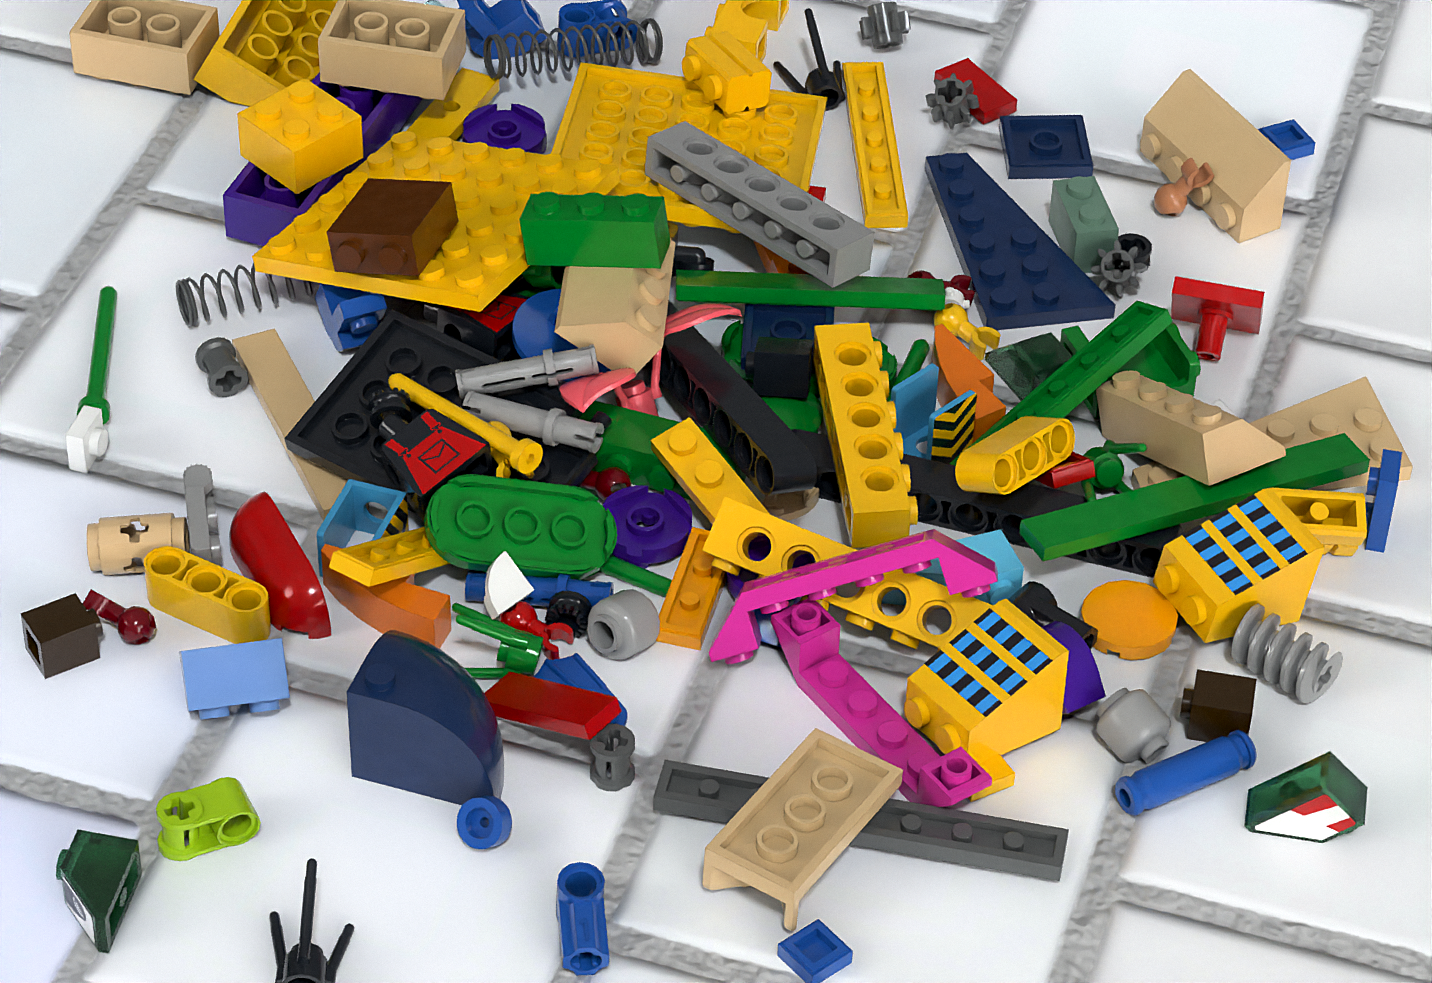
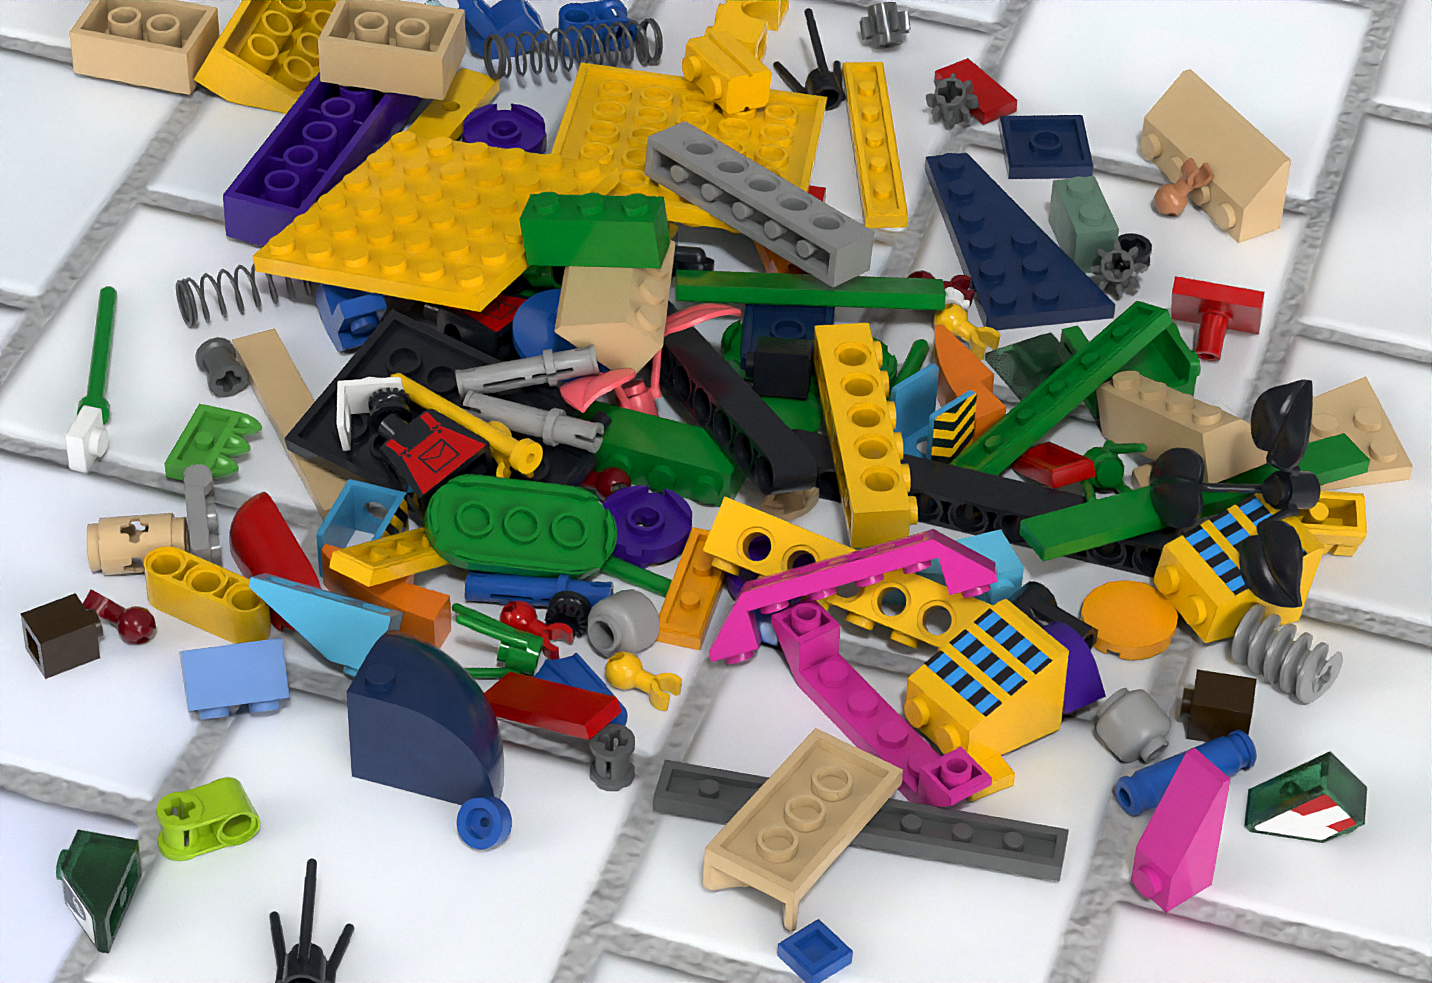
(212, 440): none -> bright green plate
(300, 135): yellow brick -> none
(331, 622): none -> medium azure slope
(354, 398): none -> white bracket
(392, 227): reddish brown brick -> none
(504, 586): white tile -> none
(582, 918): blue piece -> none
(626, 672): none -> yellow arm
(701, 469): yellow plate -> none
(1015, 455): yellow beam -> none
(1183, 835): none -> dark pink slope
(1274, 557): none -> black plant
(1290, 139): blue tile -> none
(1383, 486): blue plate -> none

